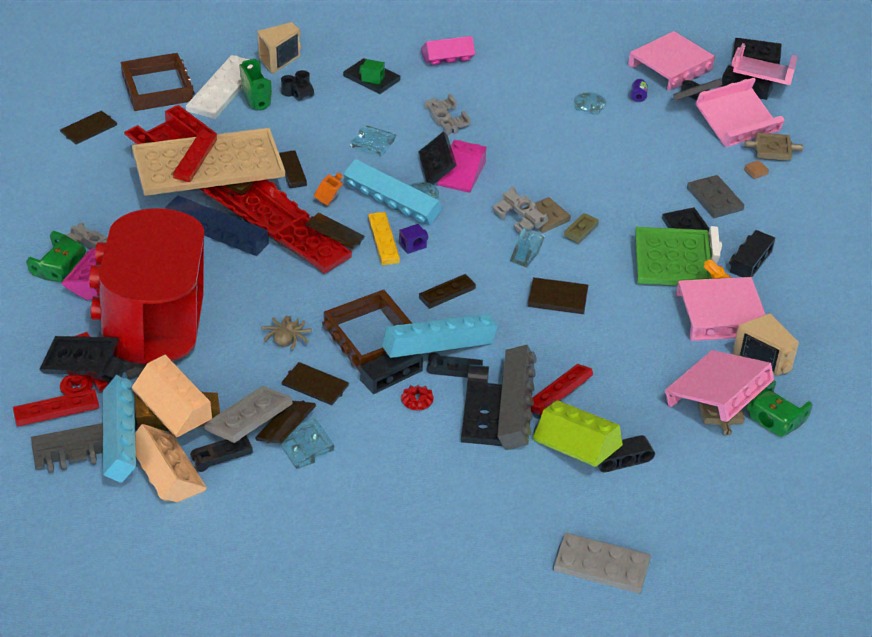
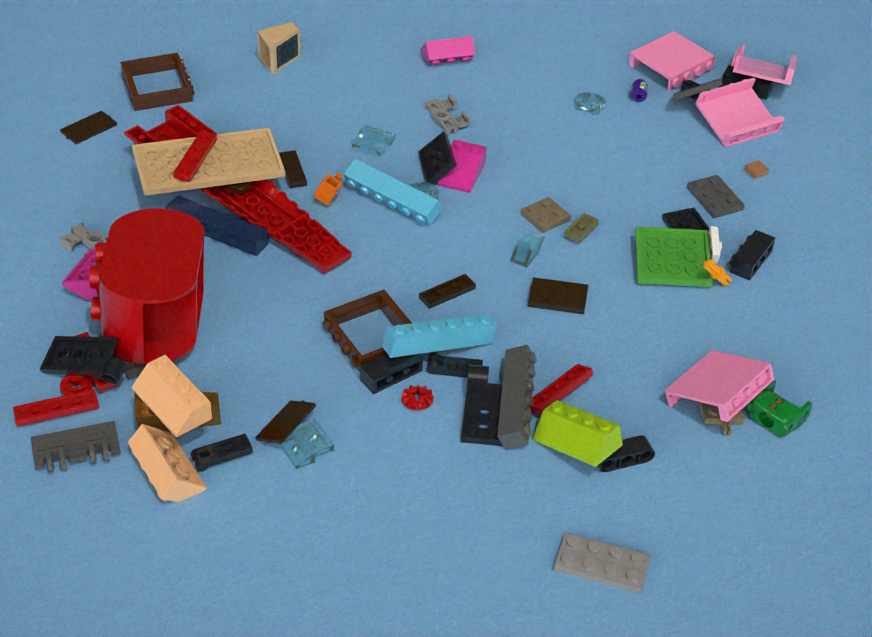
(59, 260): green piece -> none
(118, 429): medium azure brick -> none
(218, 90): white plate -> none
(248, 414): light grey plate -> none
(254, 85): green piece -> none
(284, 333): dark tan animal -> none
(297, 85): black piece -> none
(315, 383): dark brown piece -> none
(335, 230): dark brown piece -> none
(372, 71): green brick -> none
(383, 238): yellow plate -> none
(389, 79): black tile -> none
(413, 238): dark purple brick -> none
(530, 216): light grey piece -> none
(719, 306): bright pink panel -> none
(759, 50): black tile -> none
(768, 342): tan slope -> none
(773, 146): dark tan plate -> none

